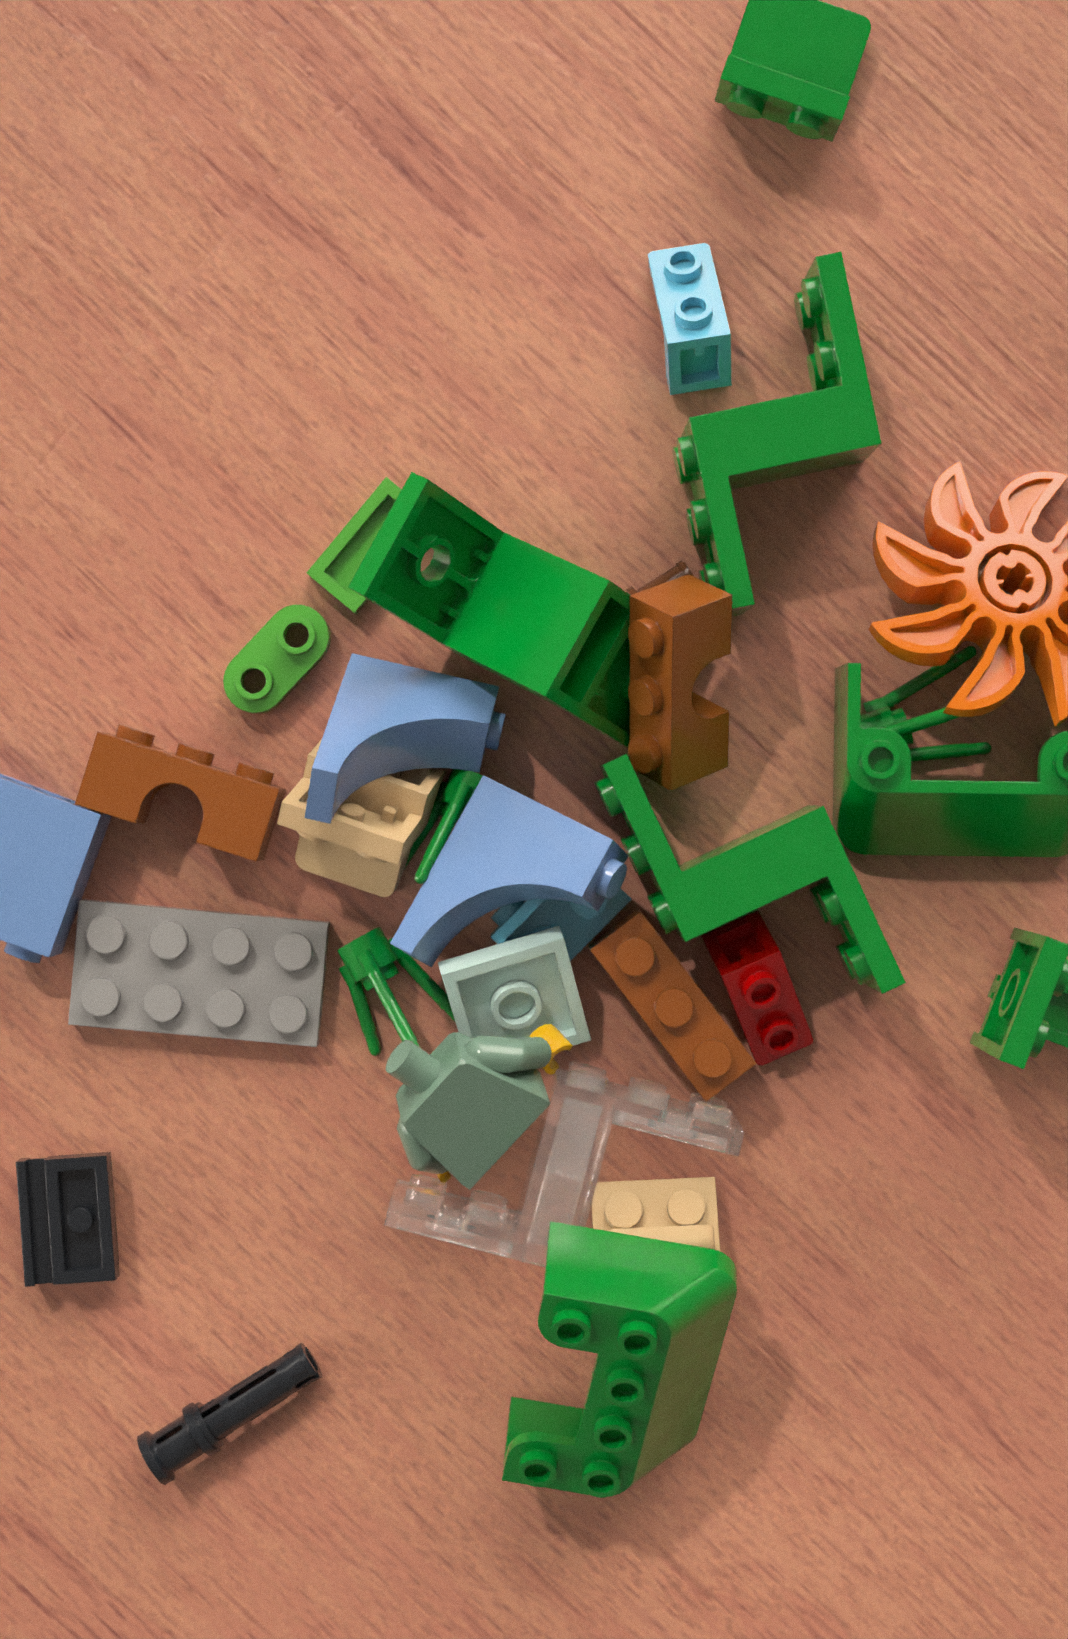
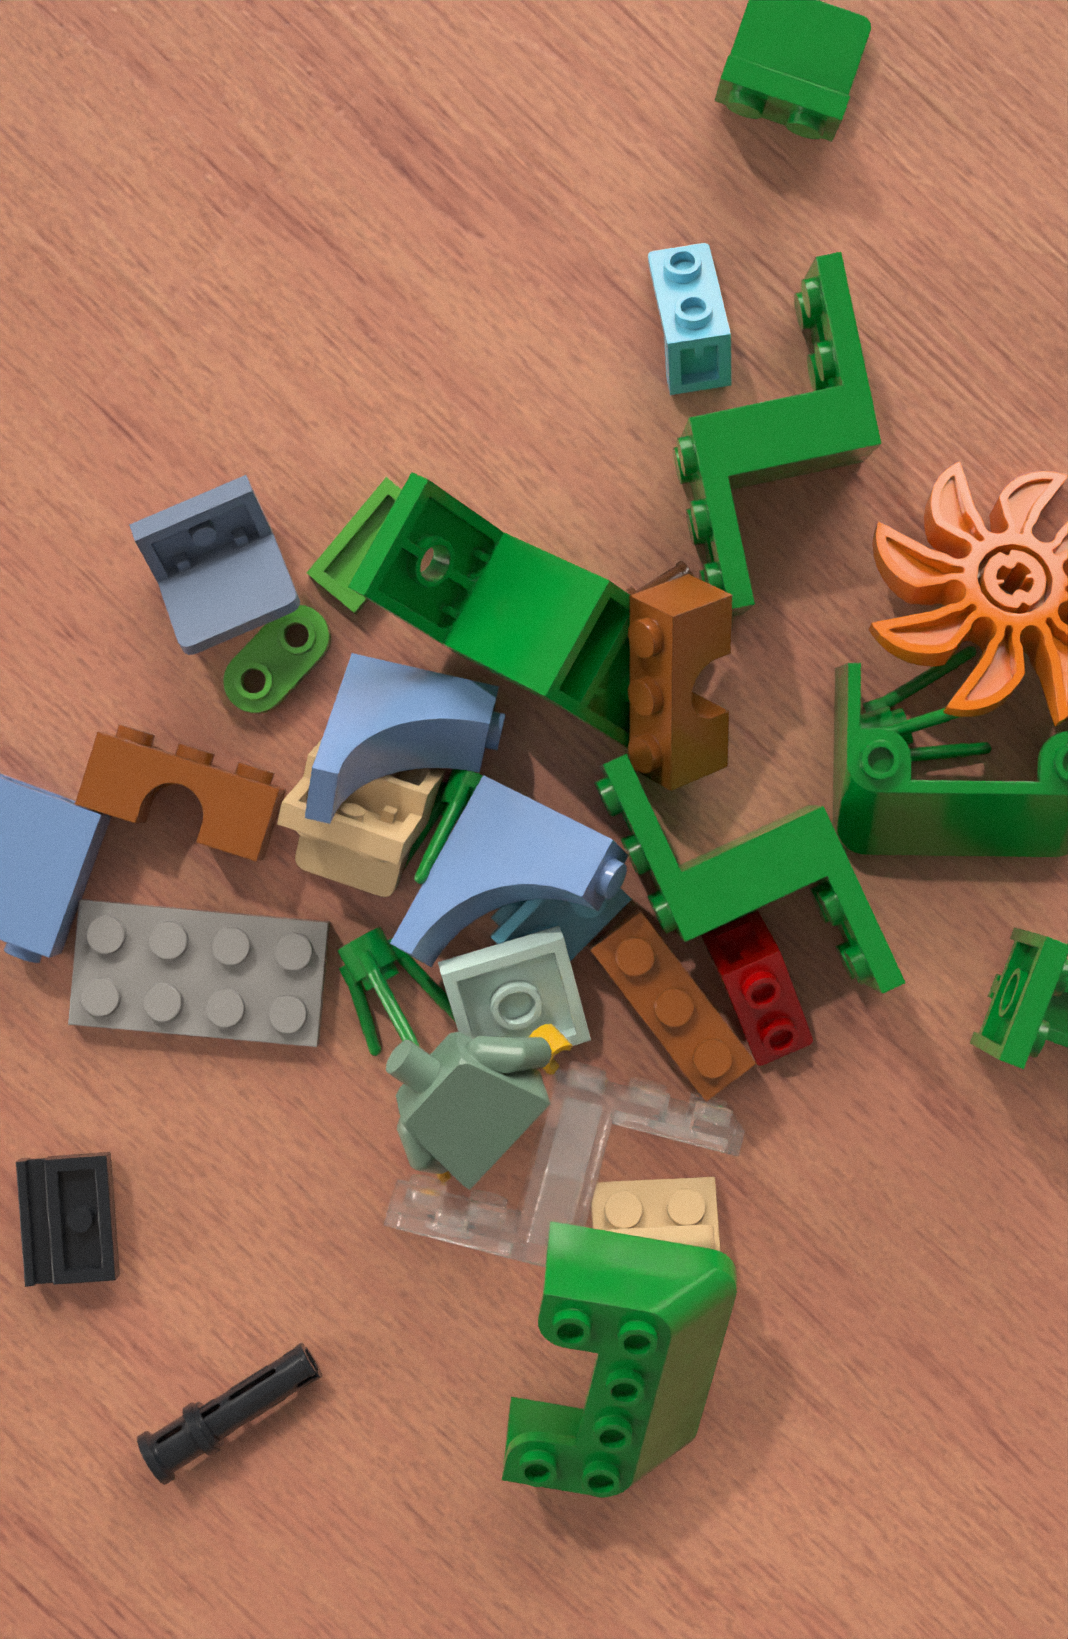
(216, 565): none -> sand blue bracket

